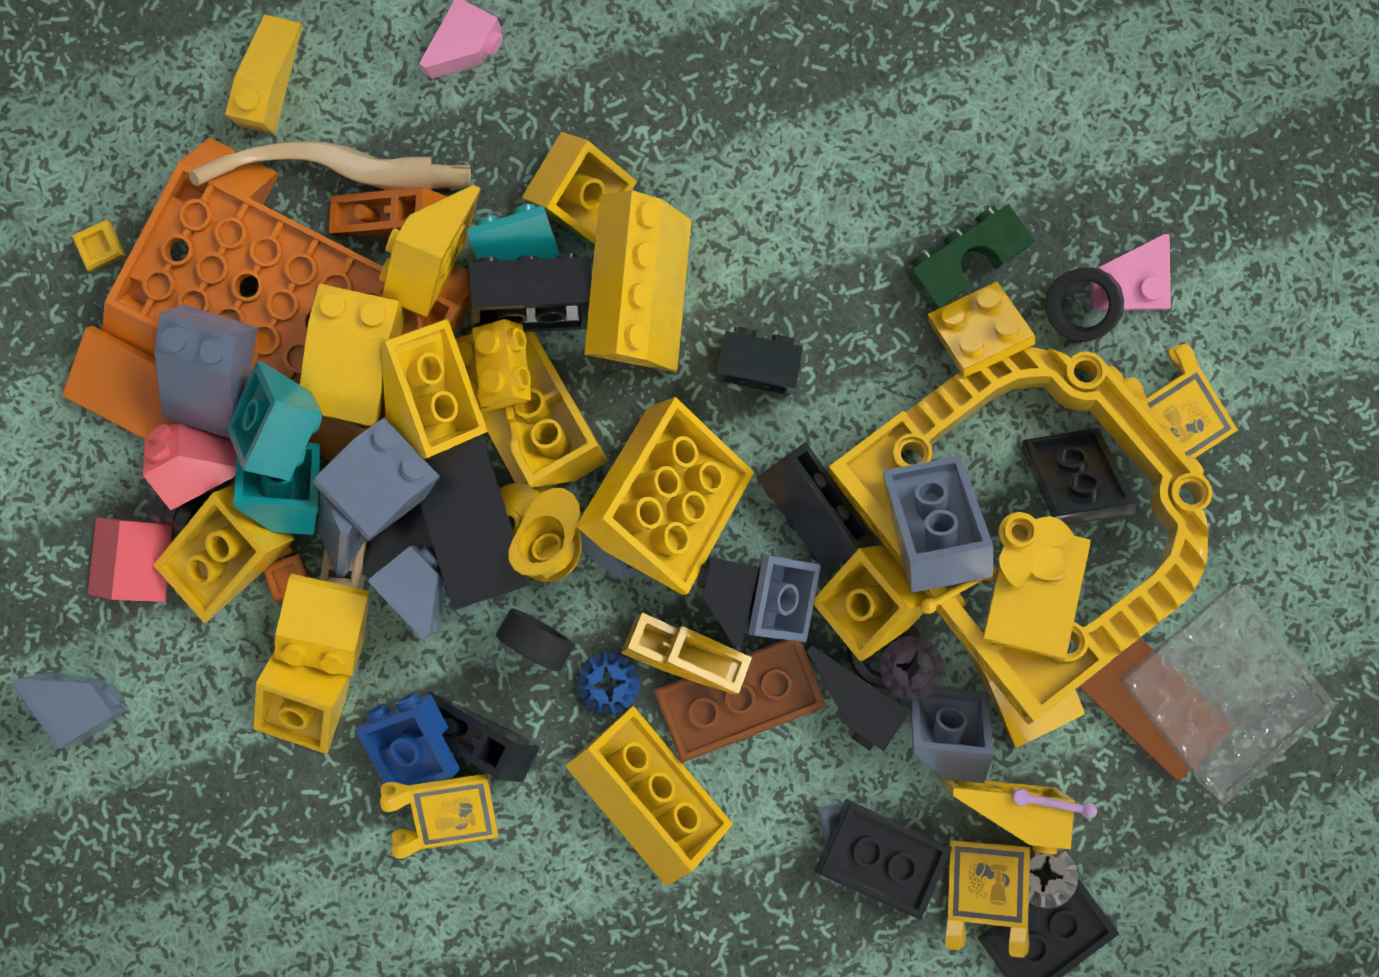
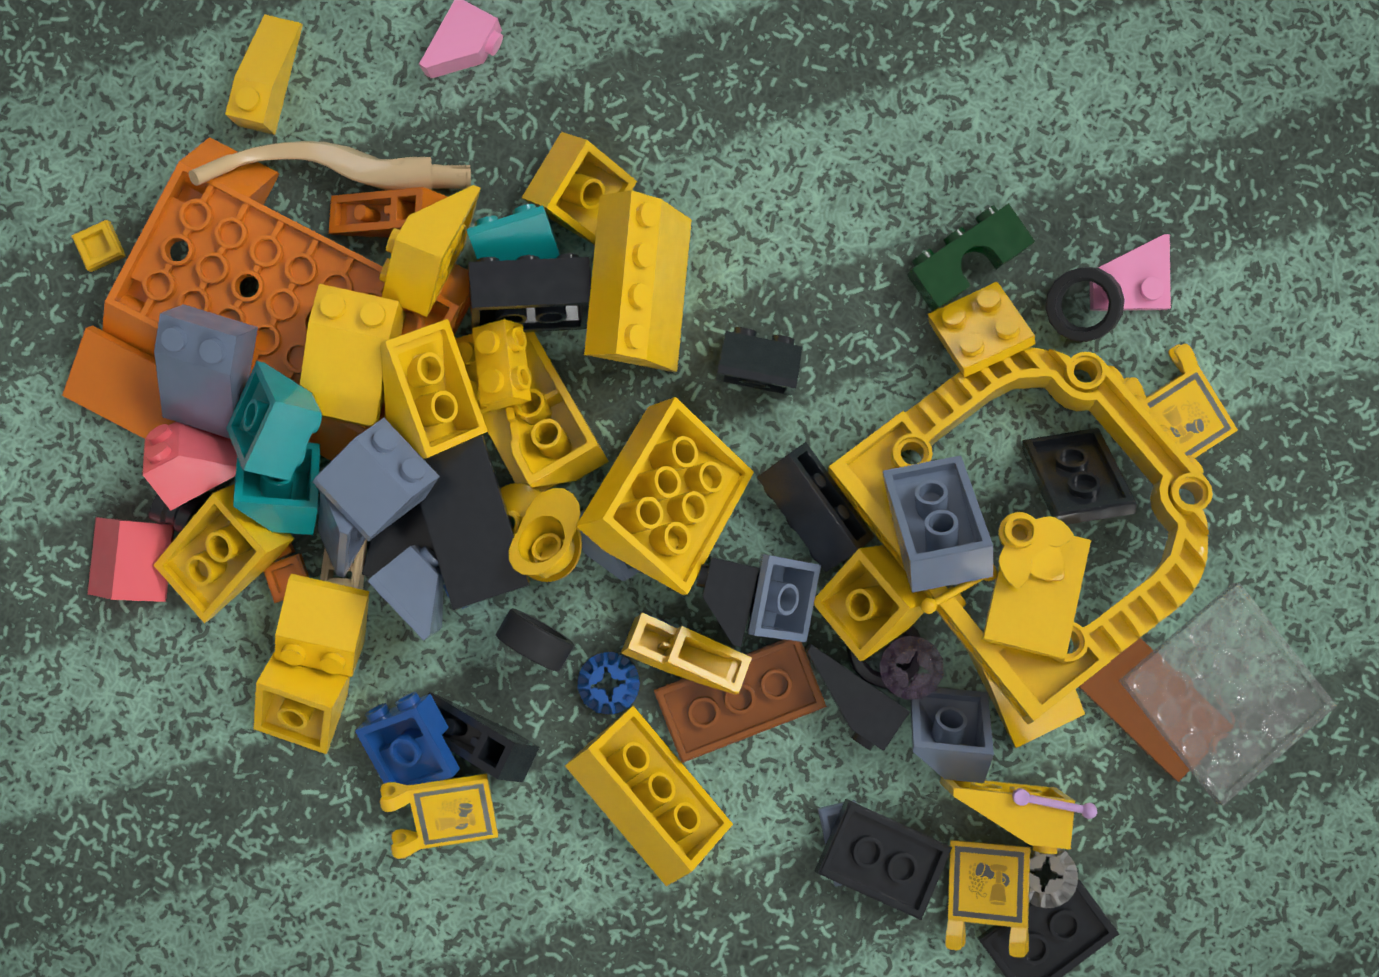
(70, 705): sand blue slope -> none

